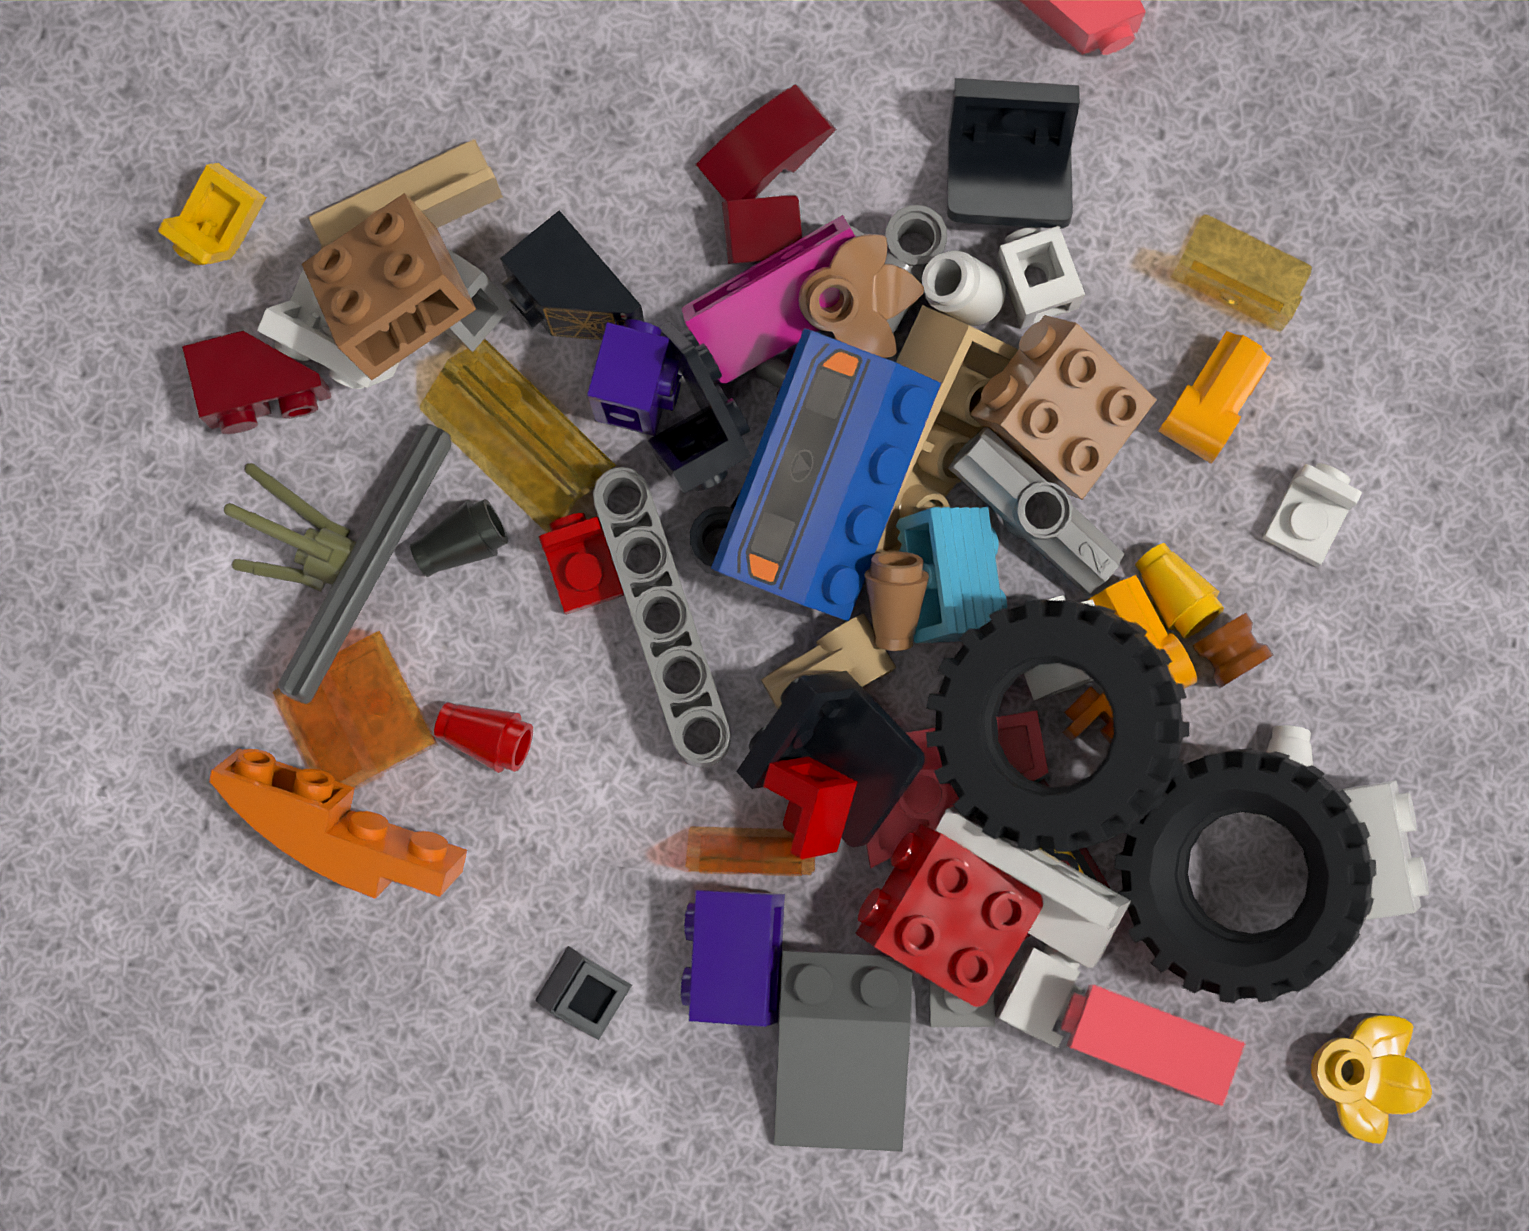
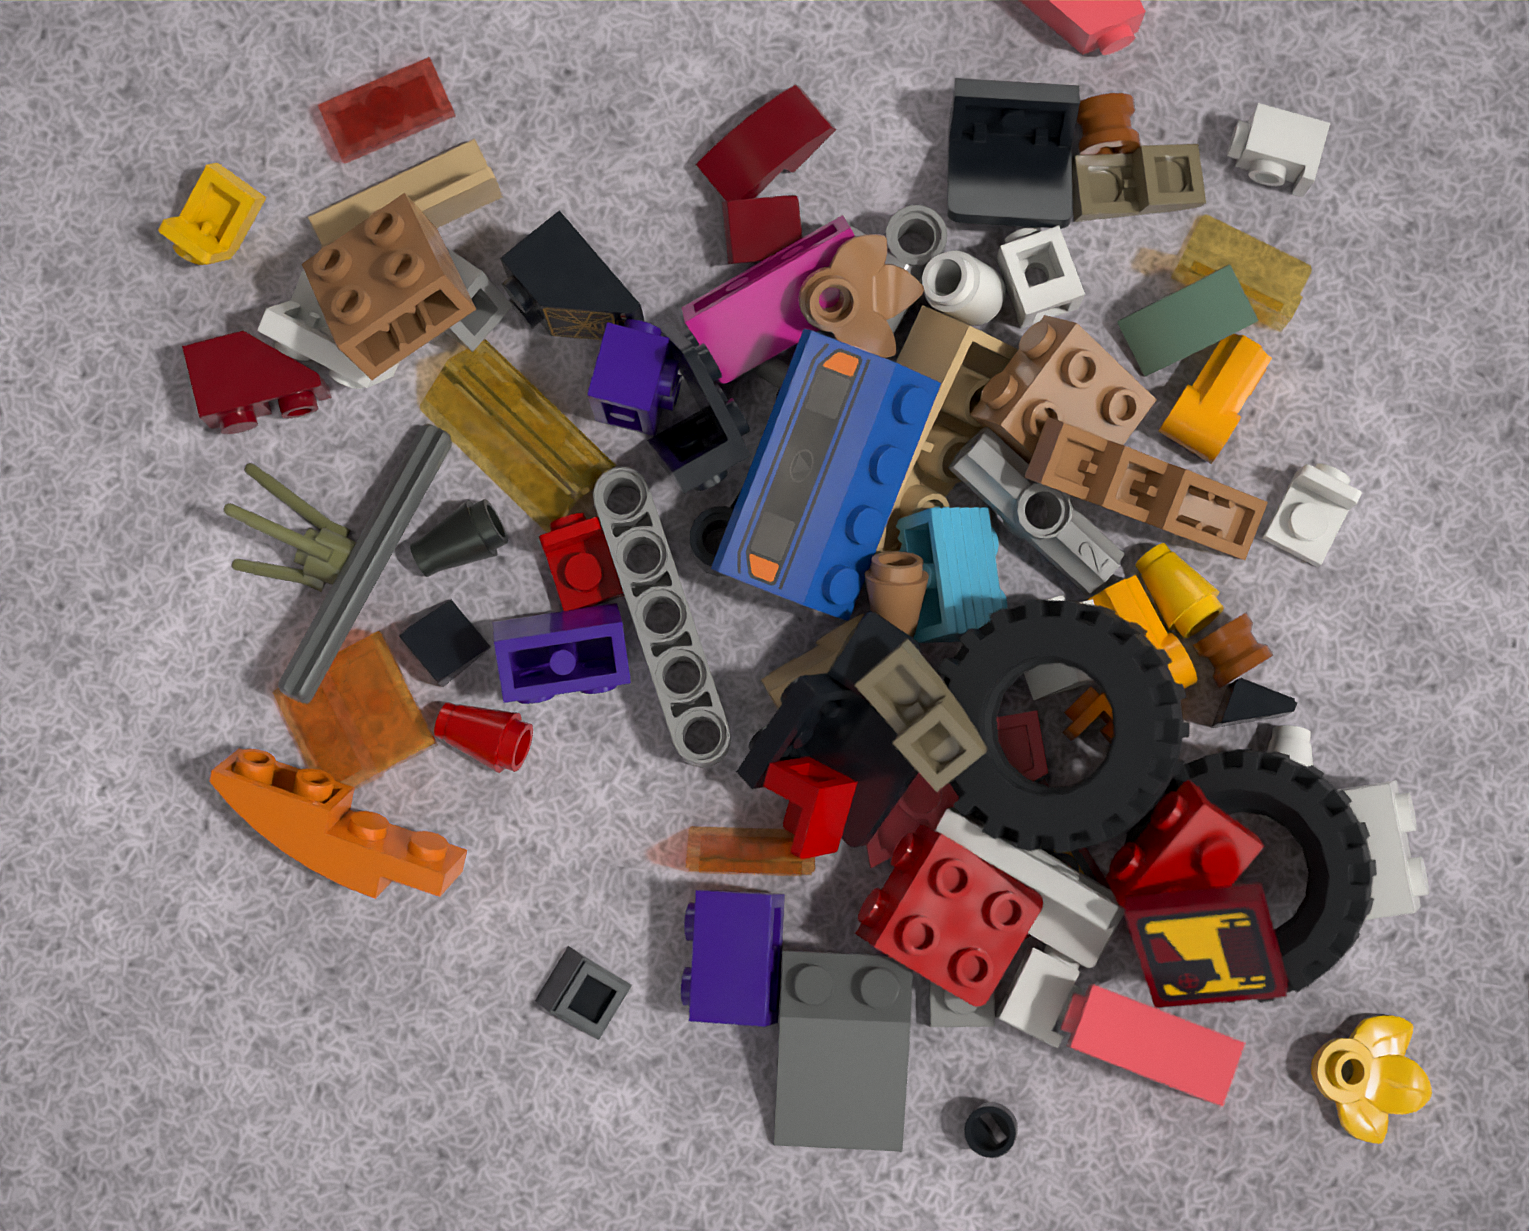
(386, 110): none -> clear red plate
(445, 642): none -> black slope
(561, 654): none -> dark purple brick
(864, 648): none -> black slope
(924, 713): none -> dark tan slope
(980, 1136): none -> black hinge
(1107, 125): none -> dark orange wheel
(1137, 183): none -> dark tan slope
(1145, 488): none -> medium nougat slope
(1183, 849): none -> red bracket
(1187, 320): none -> sand green slope
(1207, 945): none -> tile
(1251, 702): none -> black slope
(1279, 147): none -> white brick

